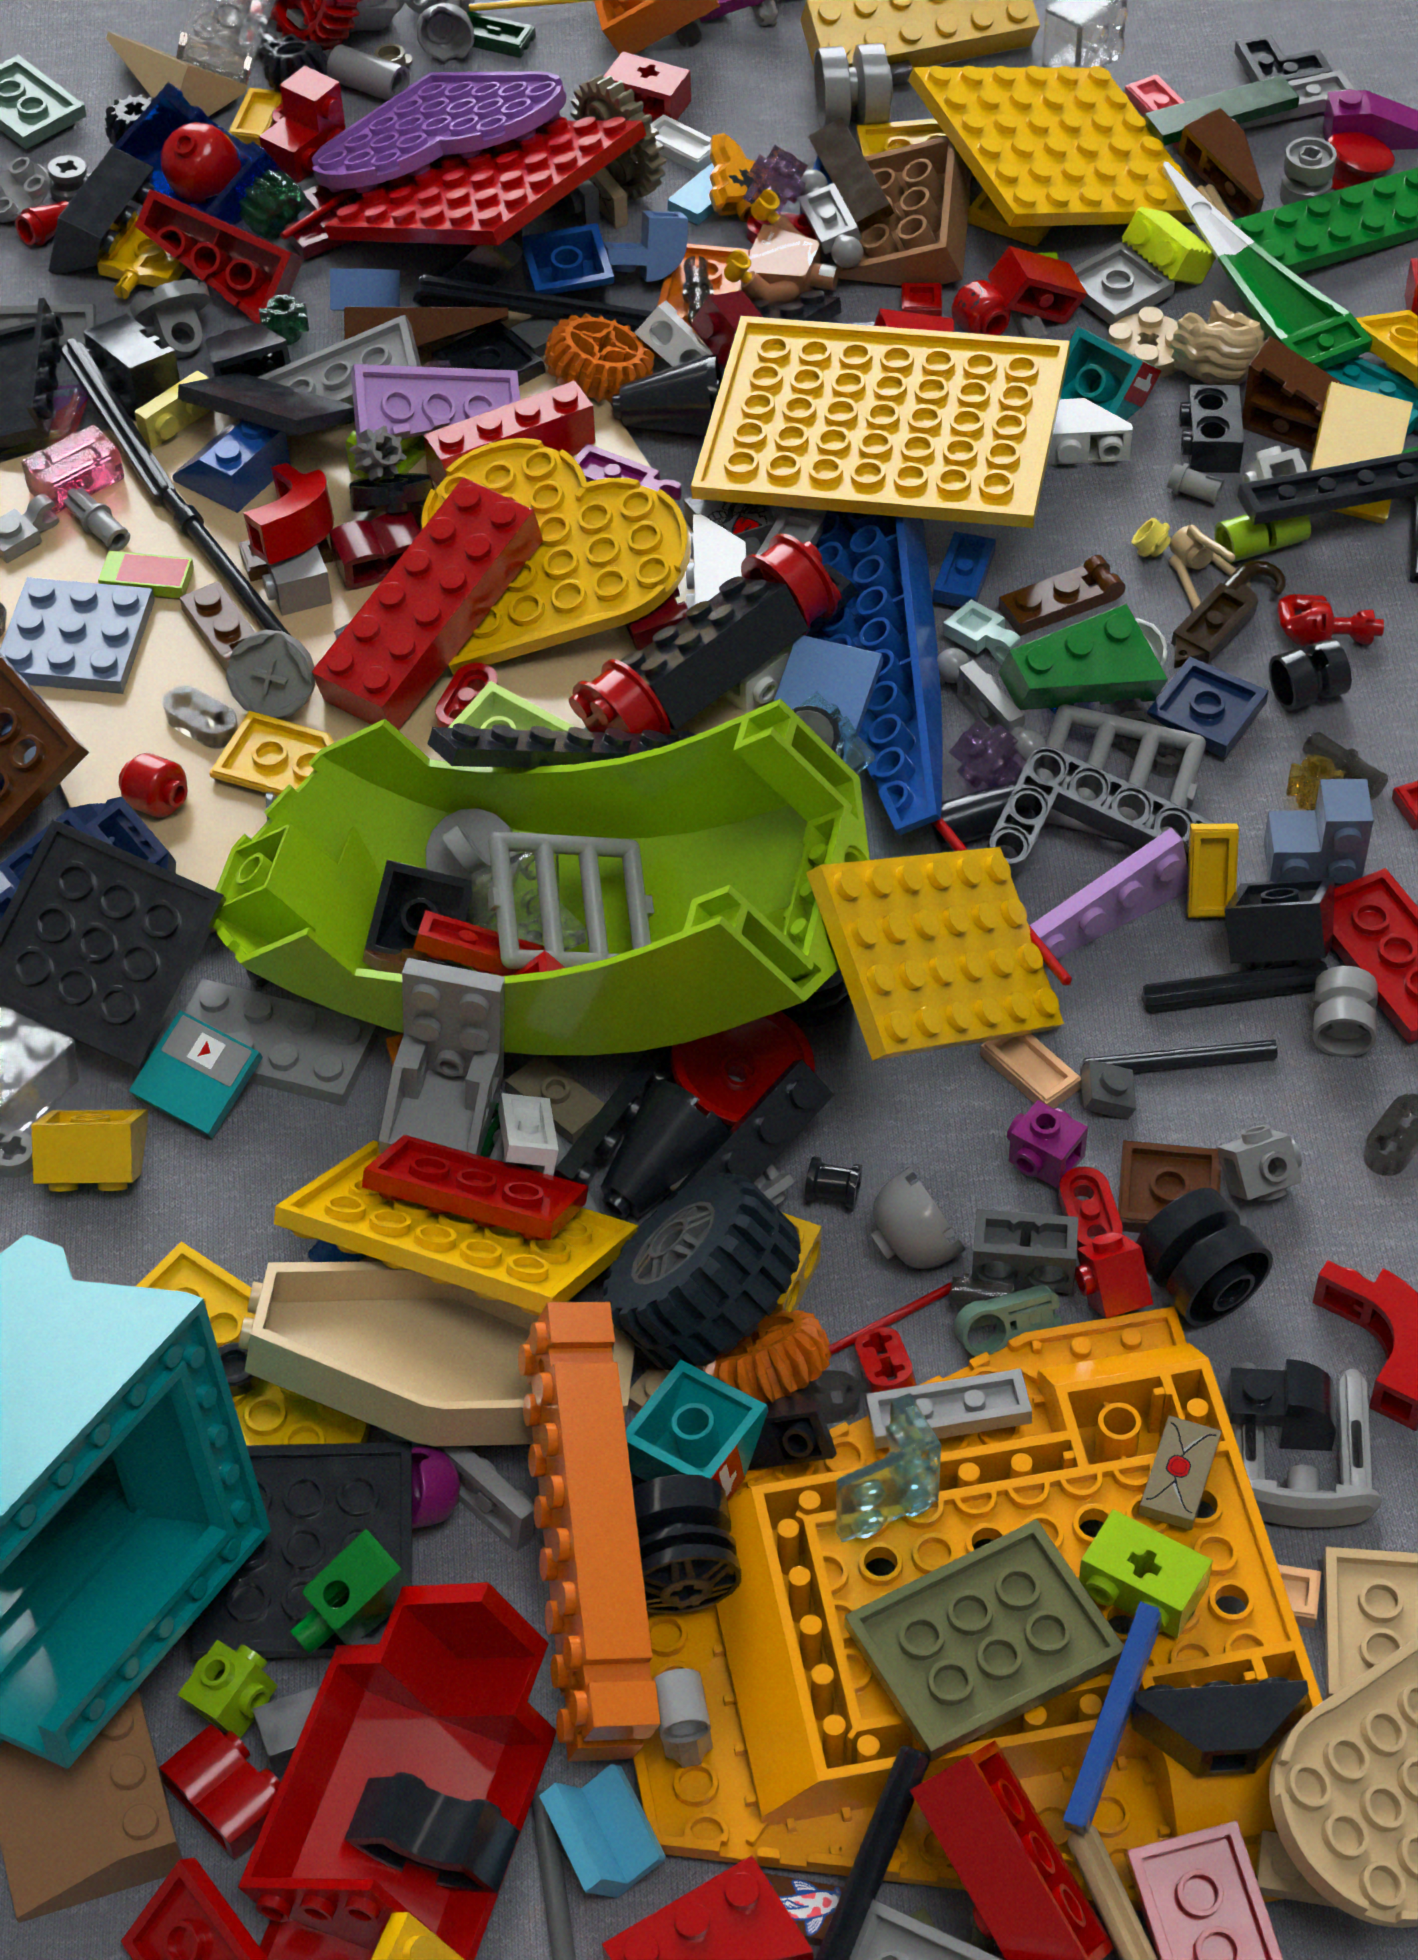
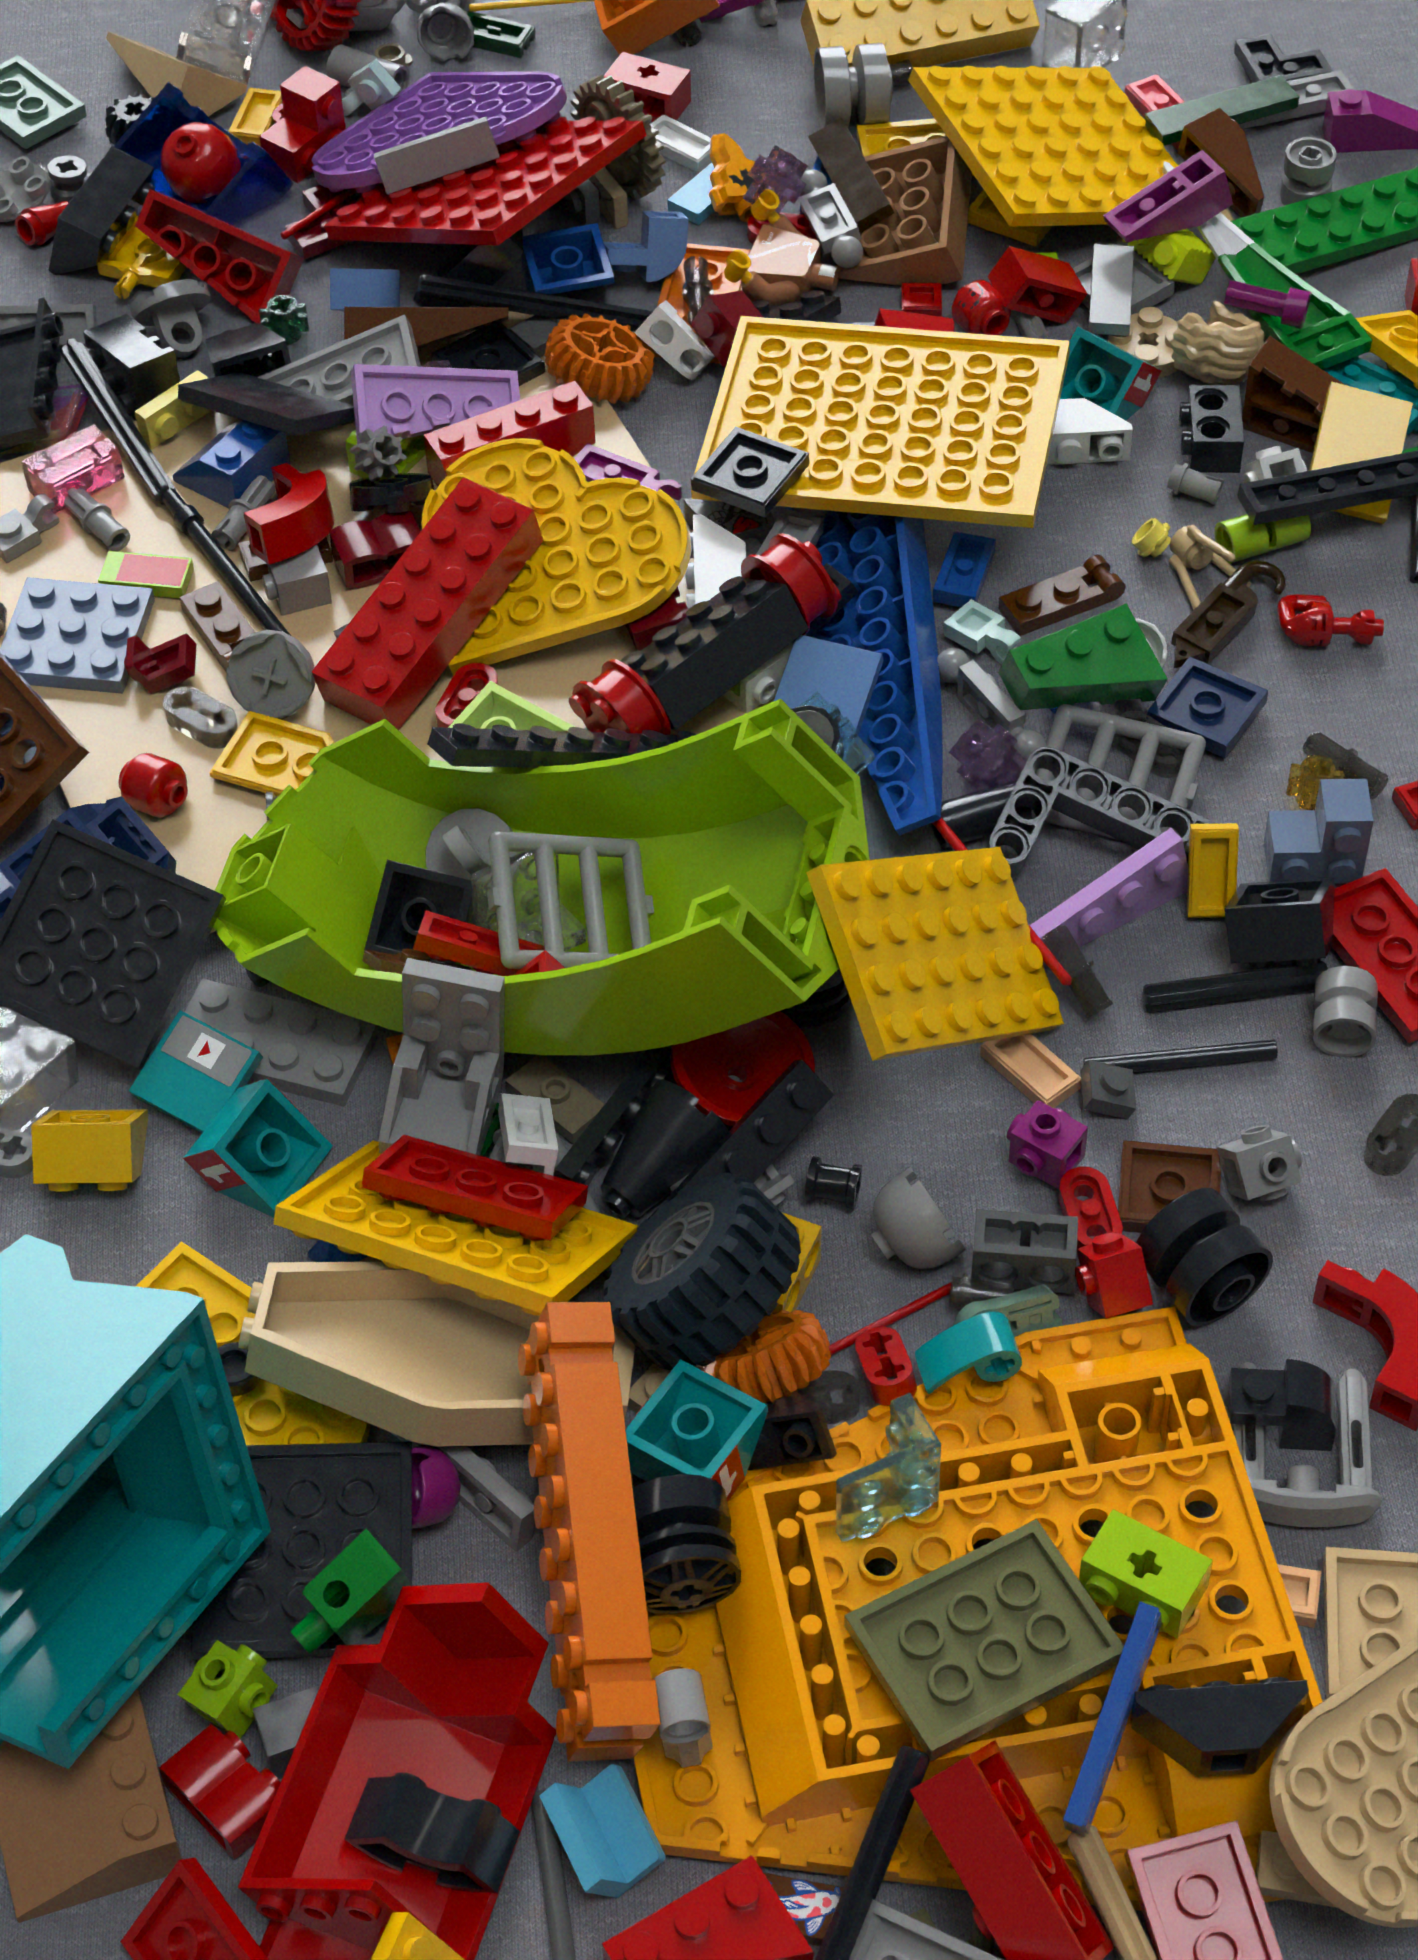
(160, 665): none -> dark red bracket
(233, 525): none -> light grey axle
(258, 1148): none -> teal slope
(272, 204): clear green gear -> none
(288, 56): black gear -> none
(369, 85): none -> light aqua plate
(436, 155): none -> light grey tile
(672, 399): black cone -> none
(750, 471): none -> black tile
(958, 1405): light grey plate -> none
(979, 1342): none -> teal panel
(1084, 981): none -> clear smoke axle
(1111, 289): none -> tile
(1173, 202): none -> magenta slope
(1180, 1472): dark tan tile -> none
(1289, 306): none -> magenta piece
(1310, 674): black wheel -> none
(1359, 159): red piece -> none

